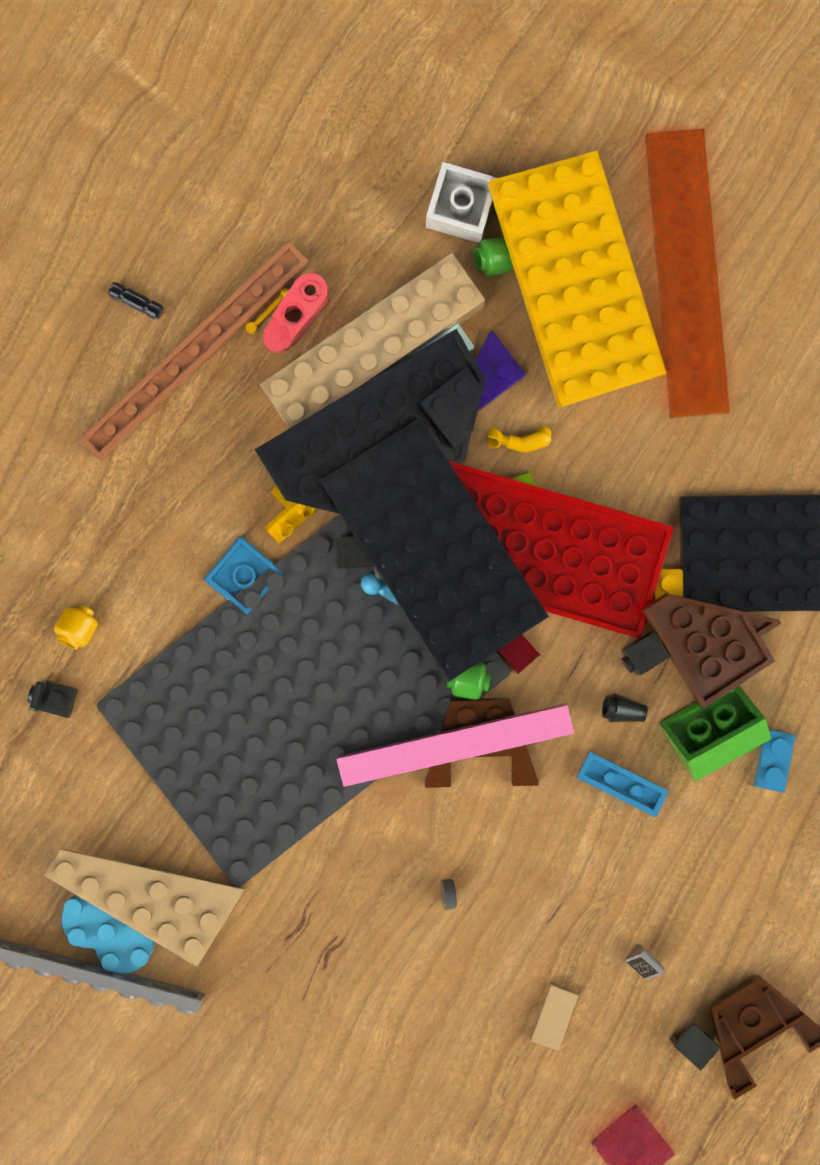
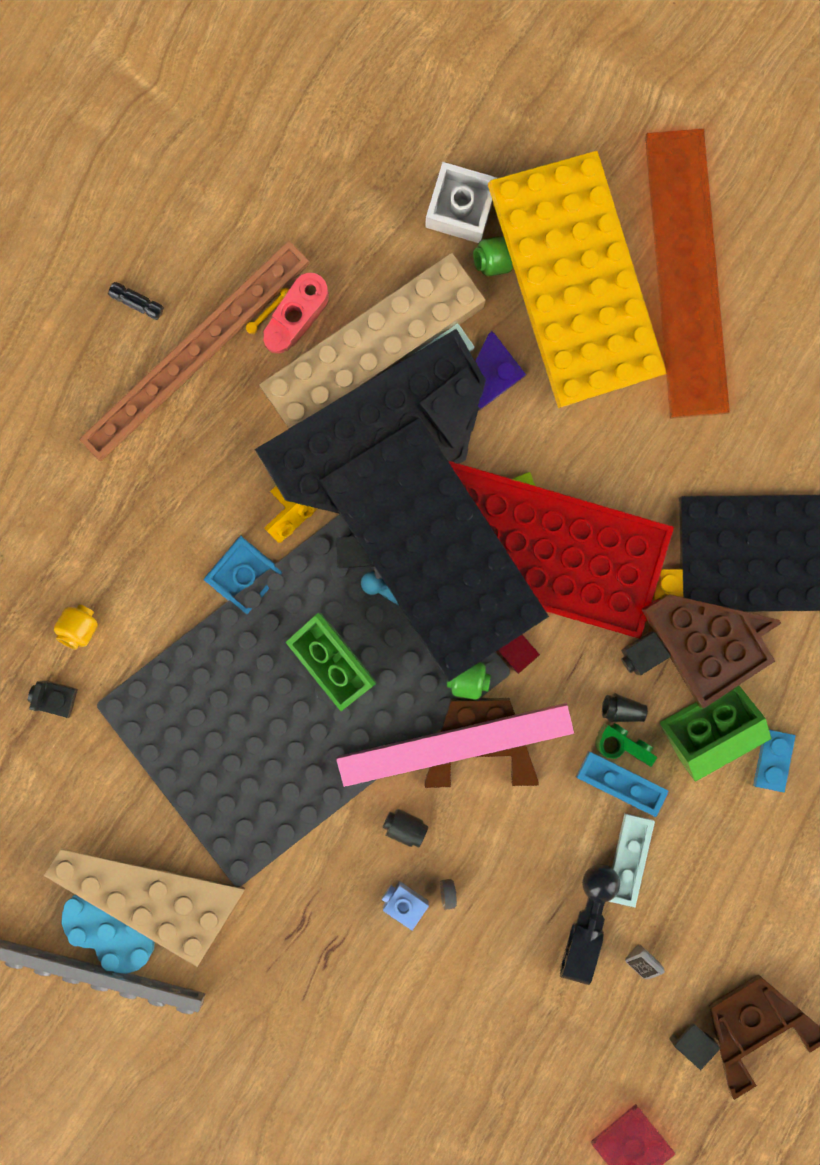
(330, 661): none -> bright green slope
(404, 905): none -> light blue brick
(405, 828): none -> pearl dark grey brick
(520, 444): yellow arm -> none
(554, 1017): tan tile -> none
(586, 936): none -> black beam
(631, 857): none -> light aqua plate
(639, 750): none -> green plate

